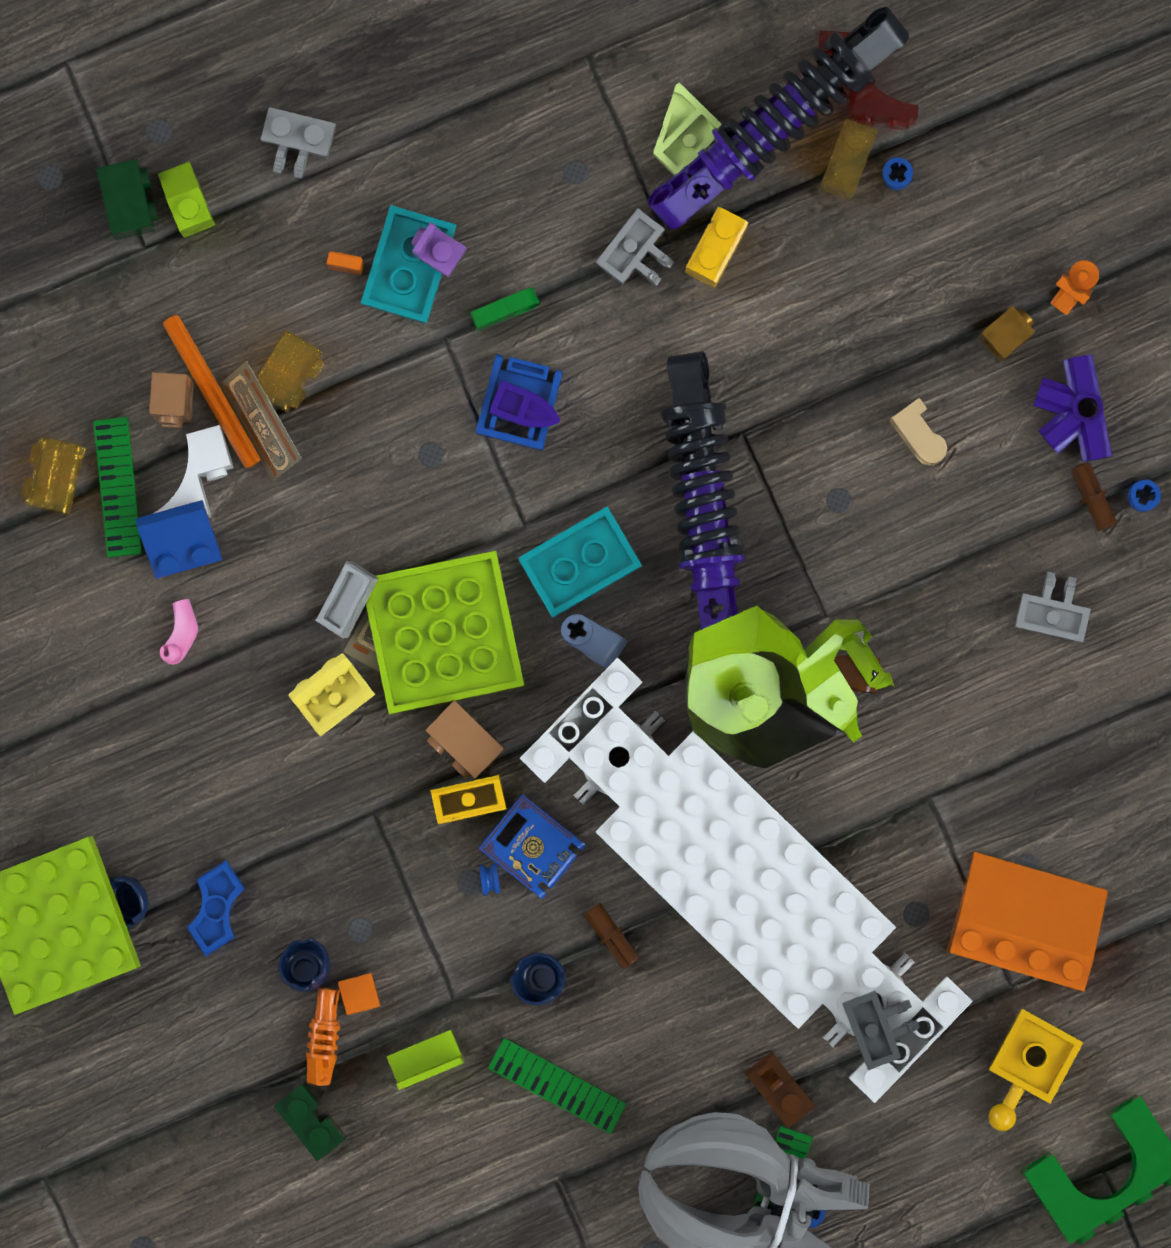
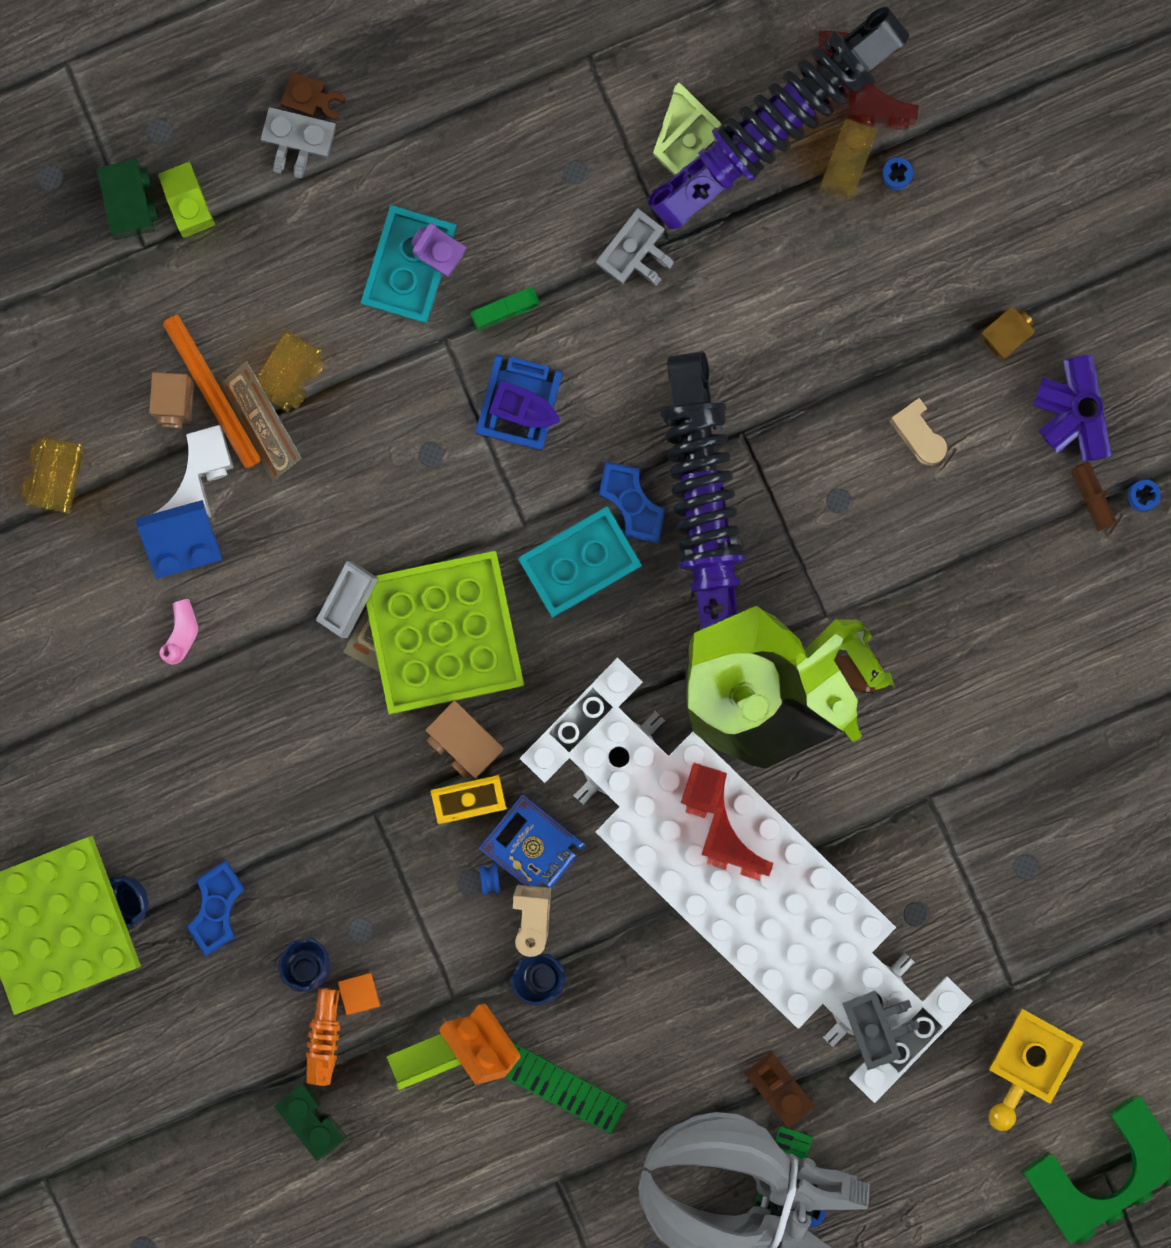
(117, 487): green tile -> none
(307, 96): none -> reddish brown plate
(331, 694): light yellow bracket -> none
(345, 263): orange tile -> none
(481, 1045): none -> orange bracket
(535, 918): none -> tan leg
(598, 643): sand blue piece -> none
(611, 936): reddish brown axle -> none
(622, 488): none -> blue tile
(706, 794): none -> clear red arch
(716, 247): yellow brick -> none
(1028, 921): orange slope -> none
(1052, 616): light grey hinge -> none
(1076, 285): orange hips -> none

